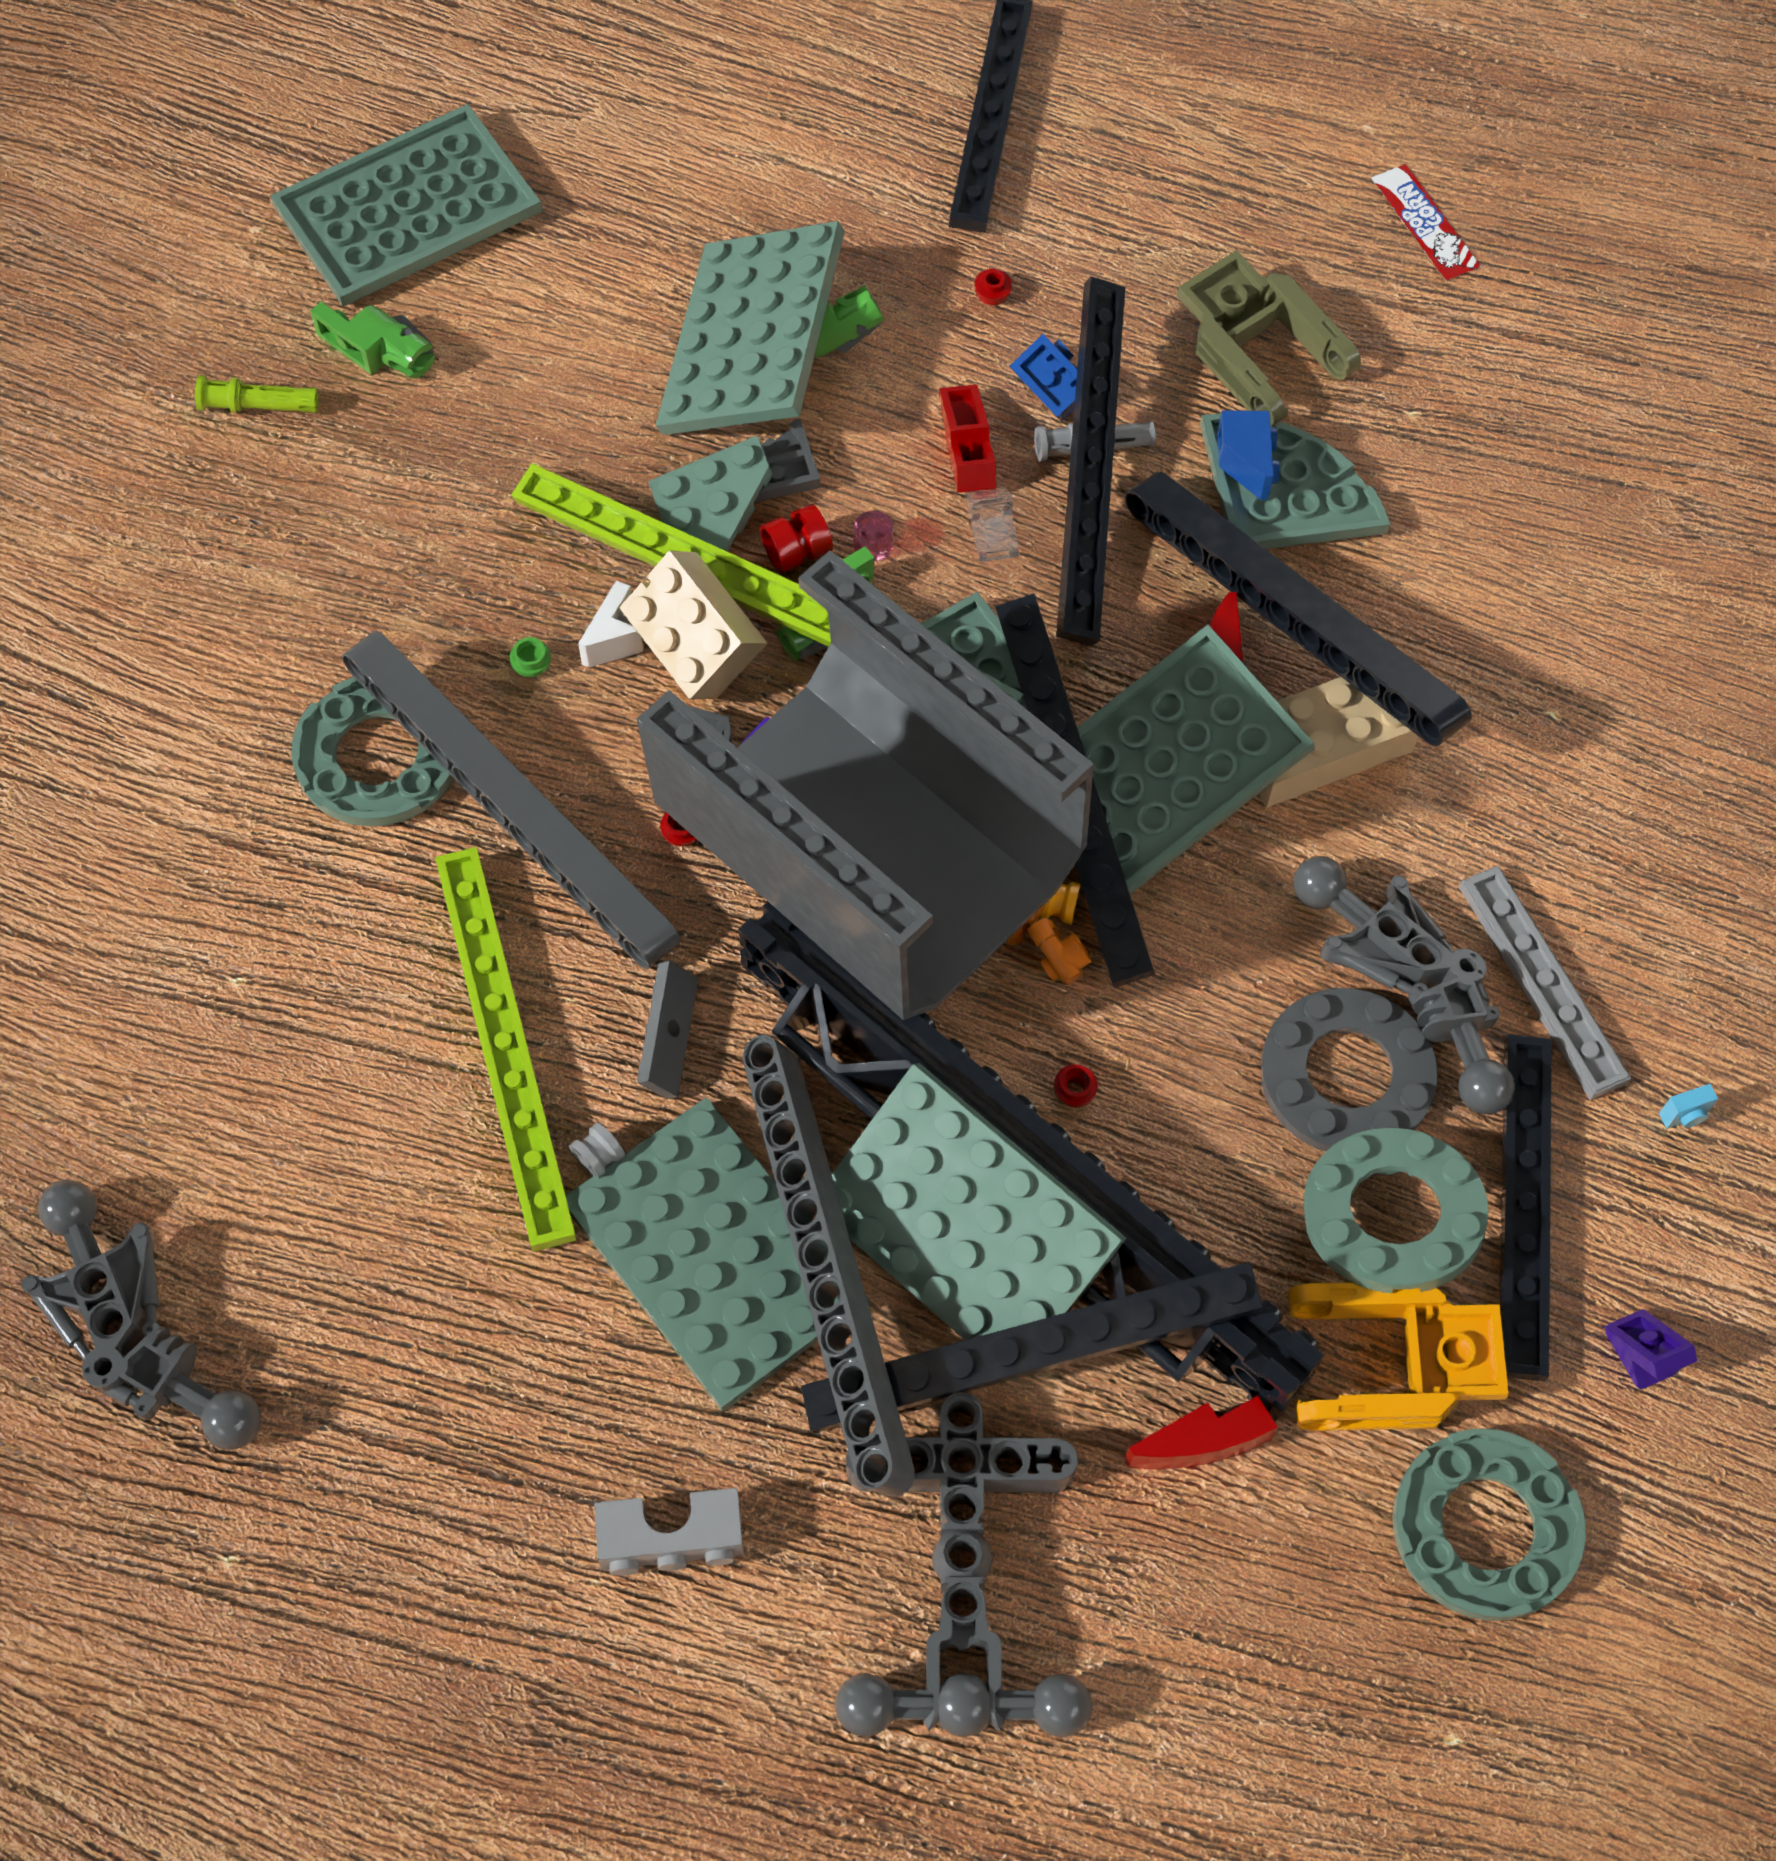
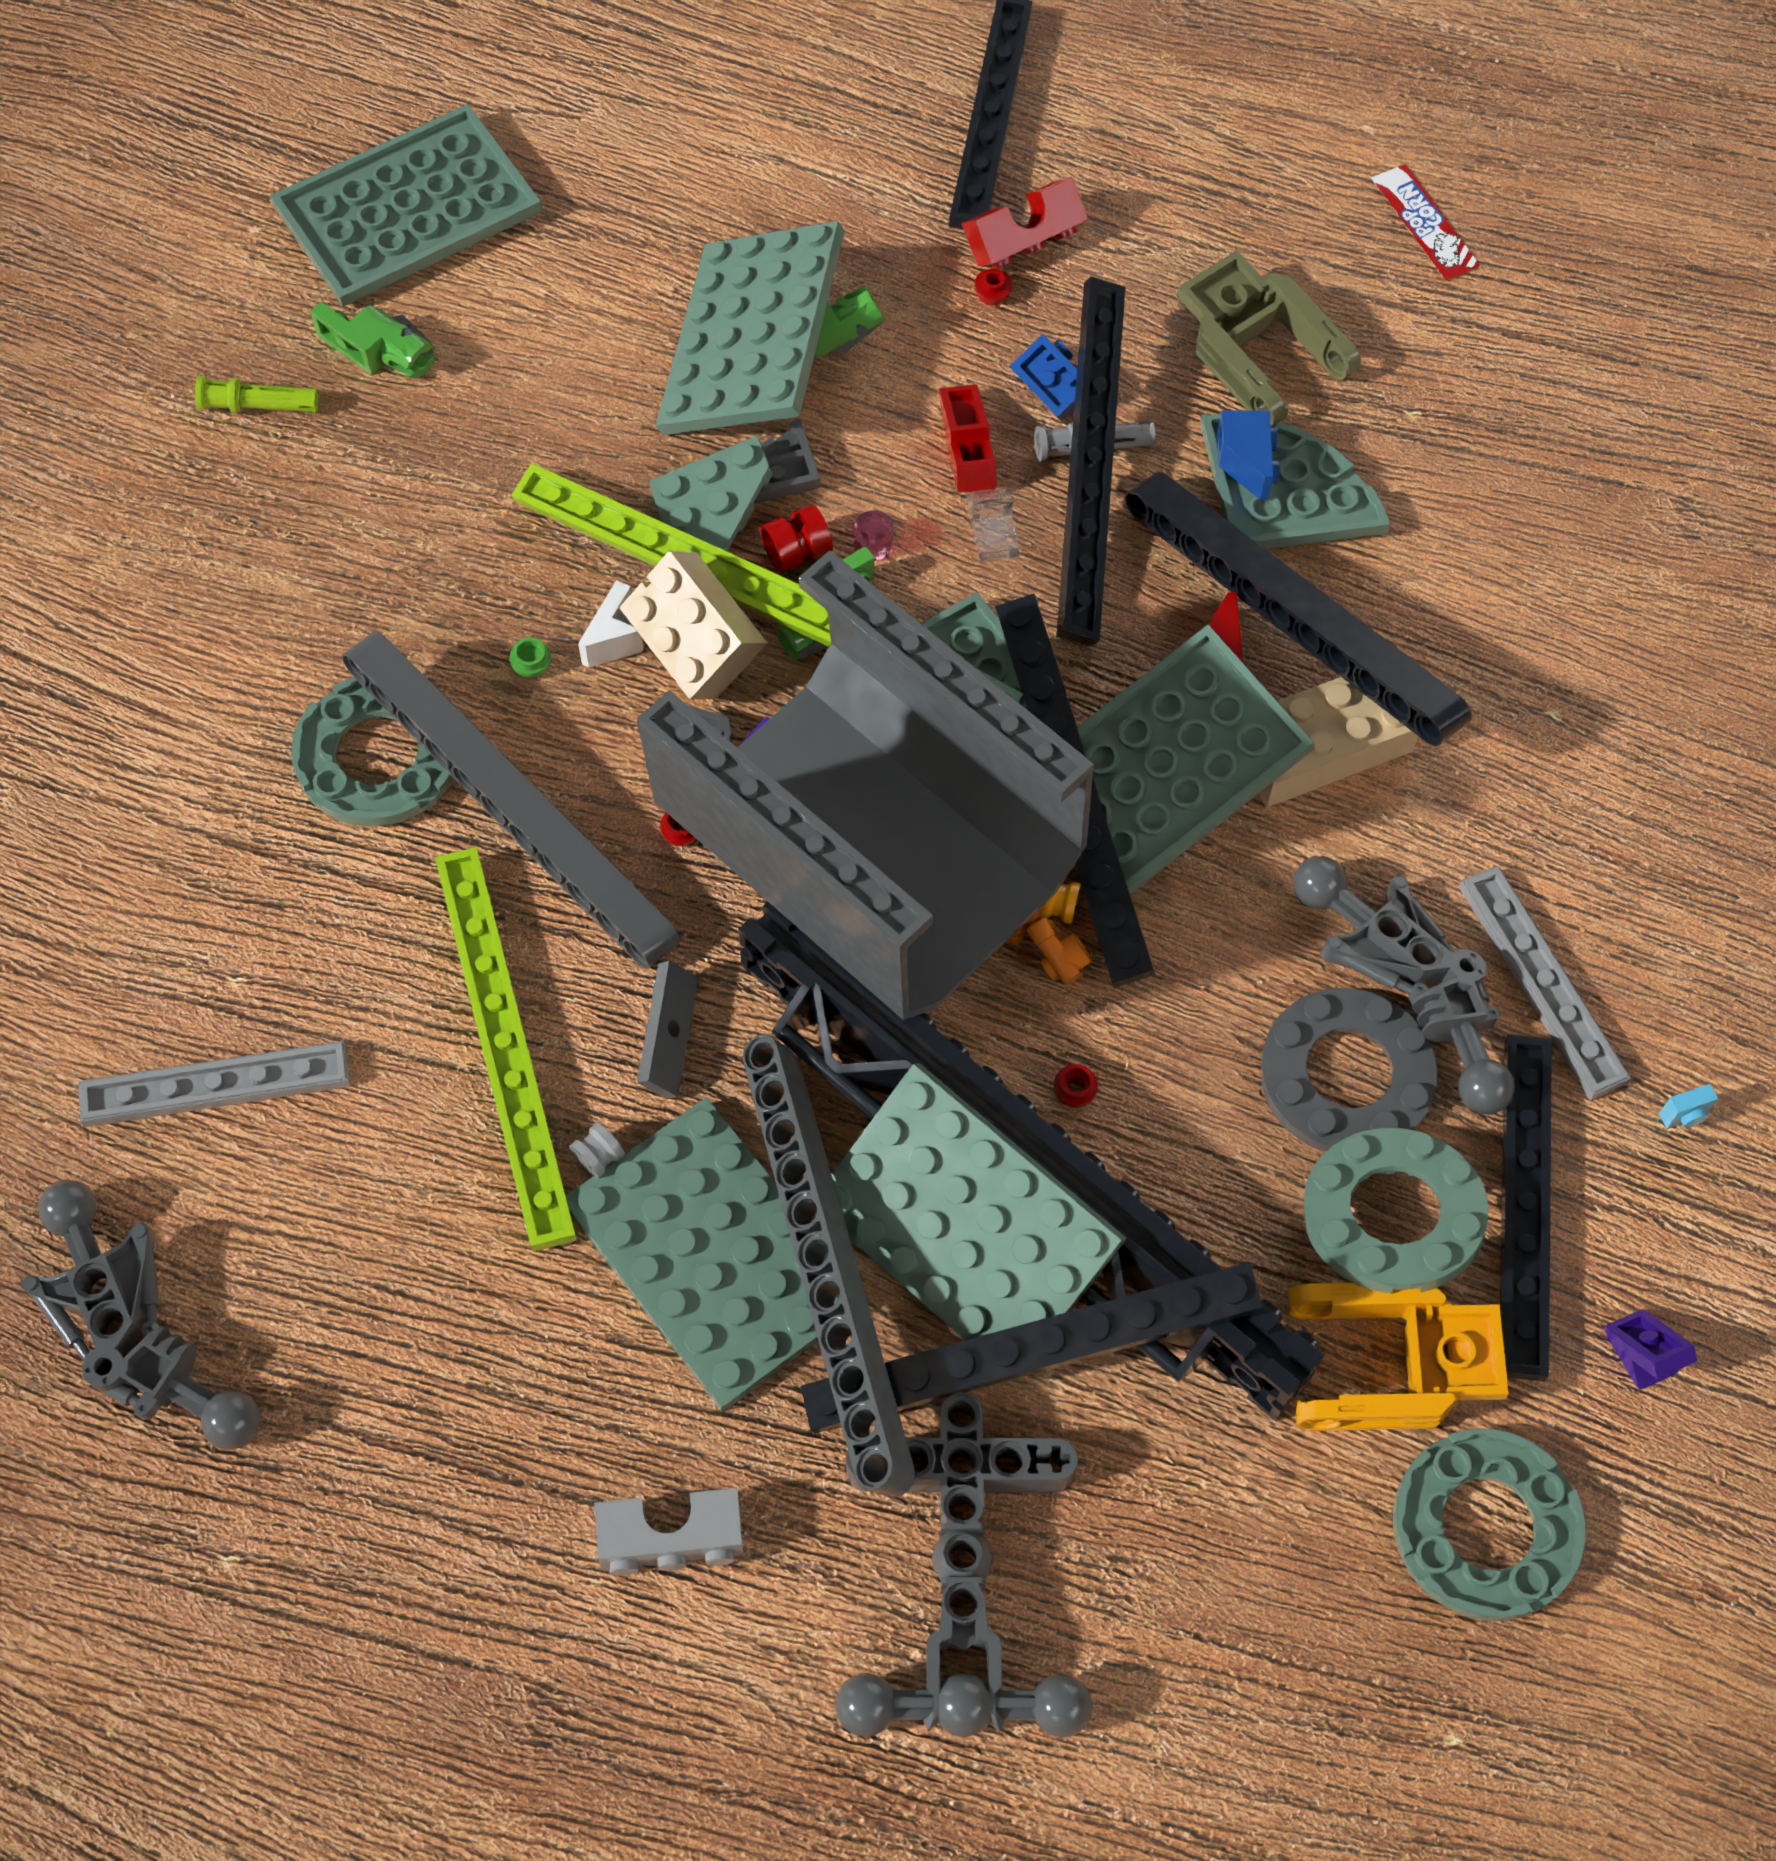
(213, 1084): none -> light grey tile
(1054, 211): none -> arch
(1204, 1438): red slope -> none

